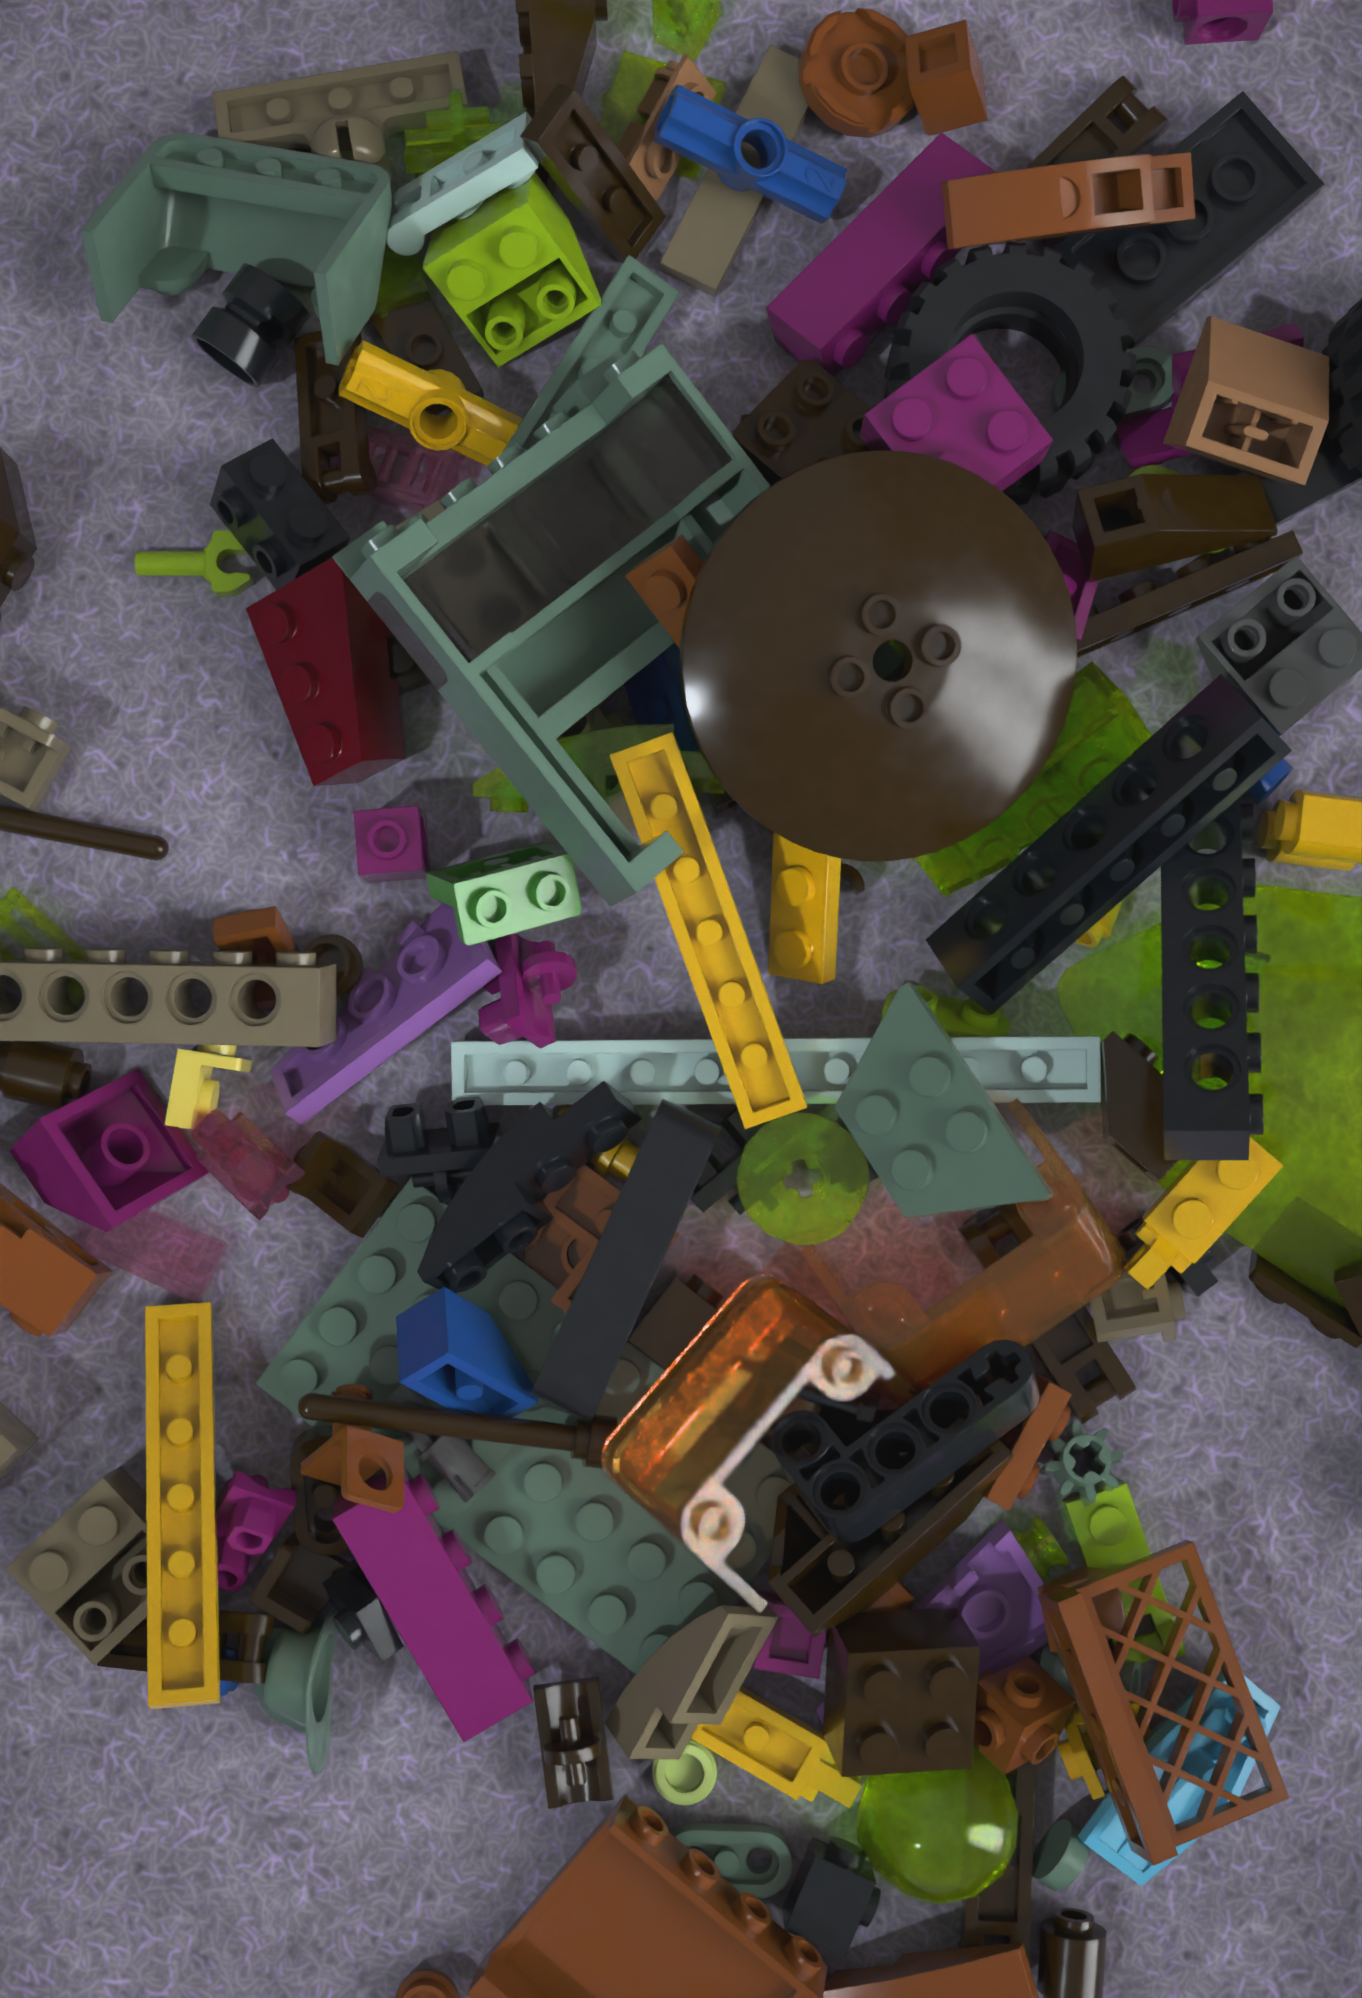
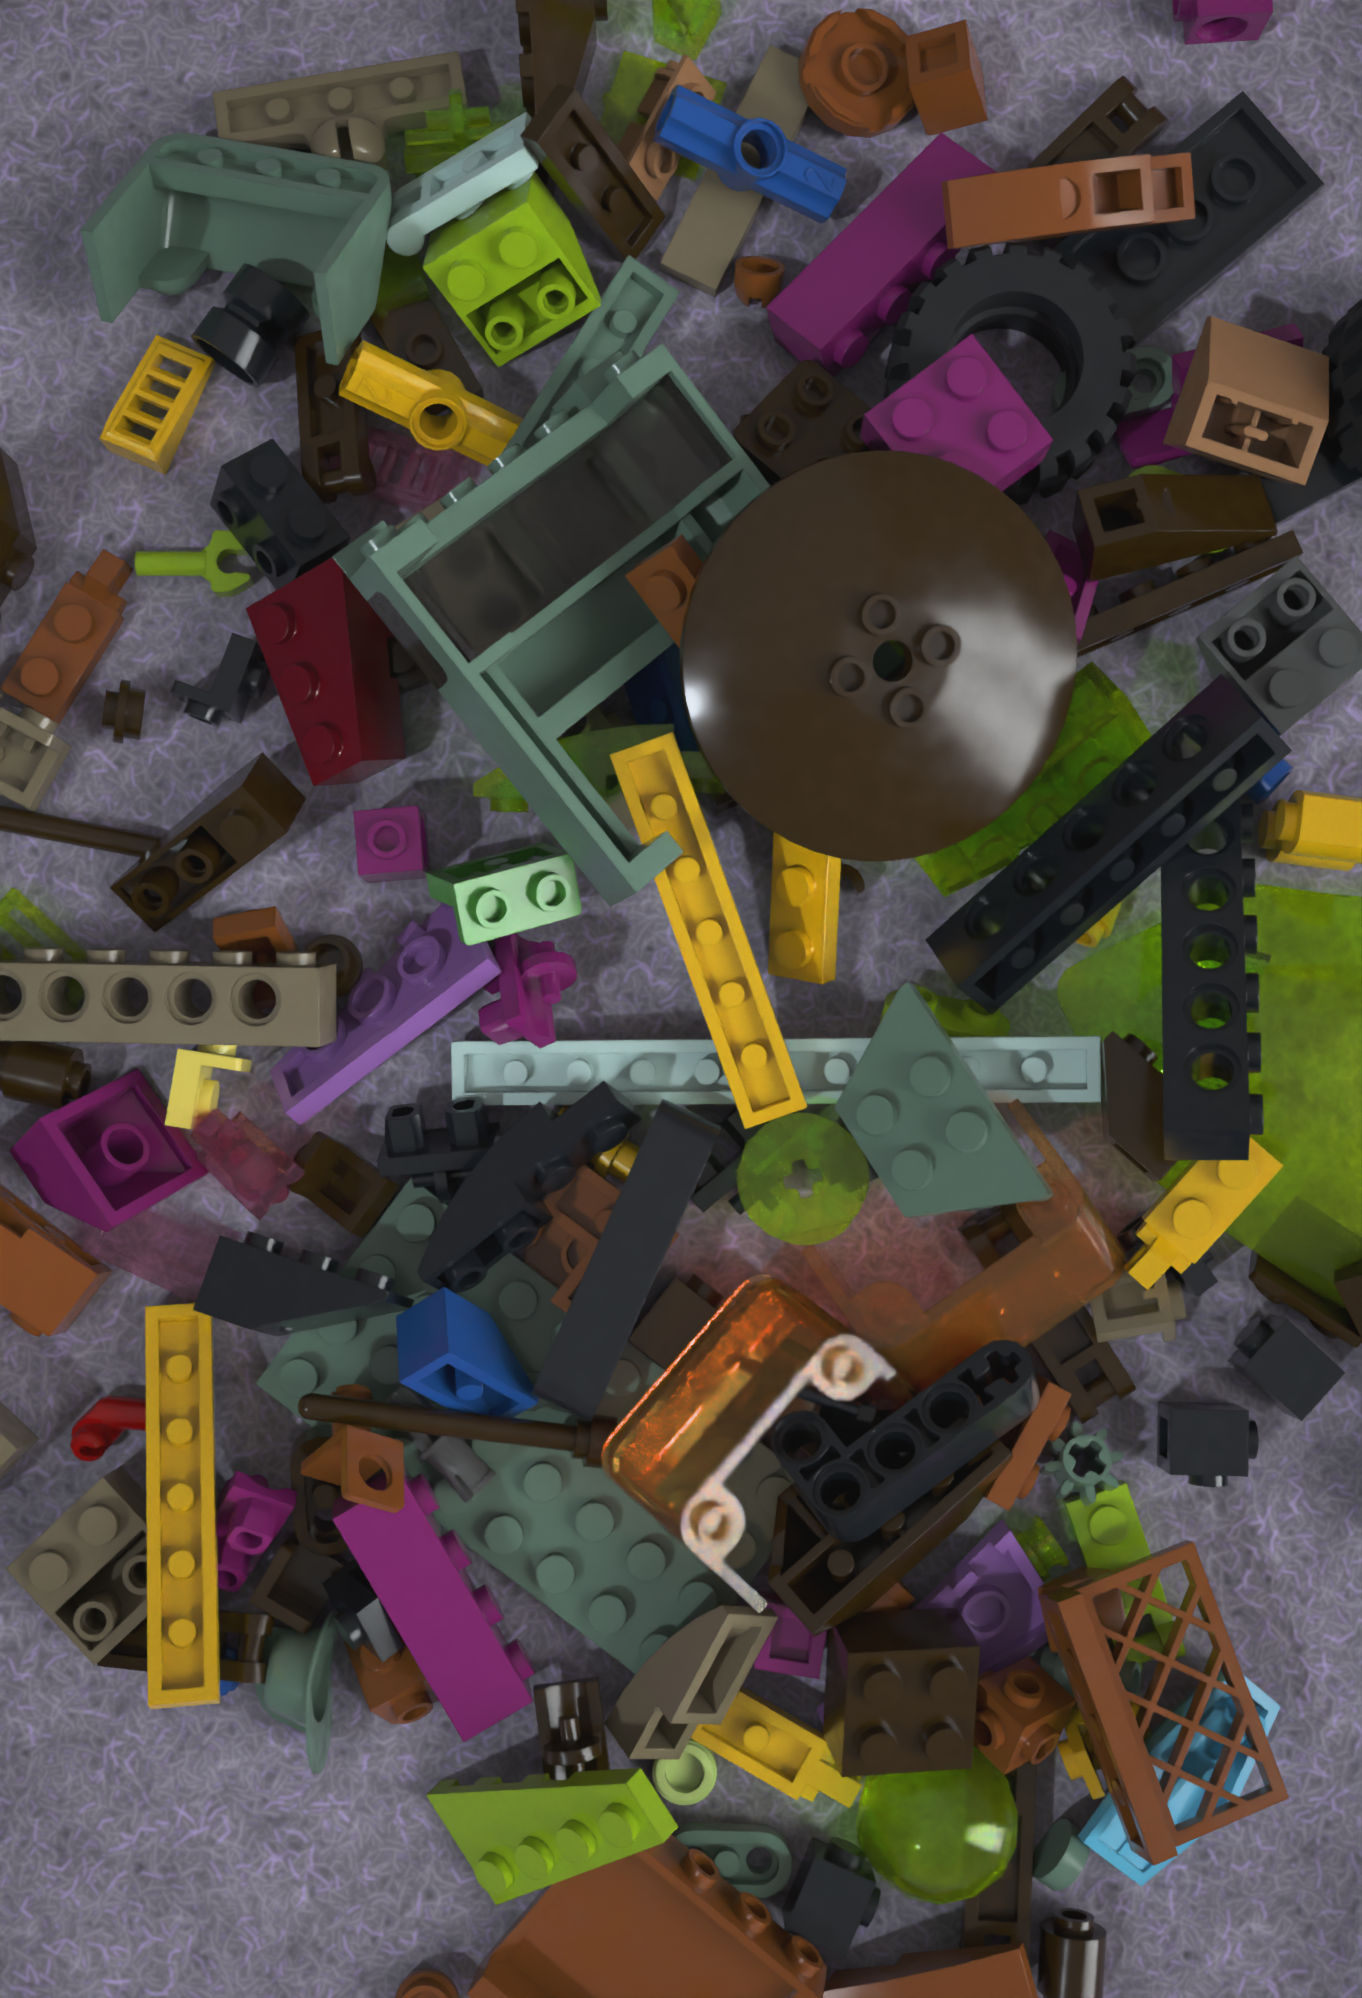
(70, 639): none -> dark orange hinge
(105, 1424): none -> red arm
(124, 712): none -> dark brown plate
(169, 432): none -> yellow slope
(211, 842): none -> dark brown slope
(239, 677): none -> black bracket
(284, 1296): none -> black slope
(395, 1687): none -> dark orange bracket
(548, 1828): none -> lime wing
(758, 279): none -> dark orange hinge
(1205, 1441): none -> black brick
(1284, 1365): none -> black brick

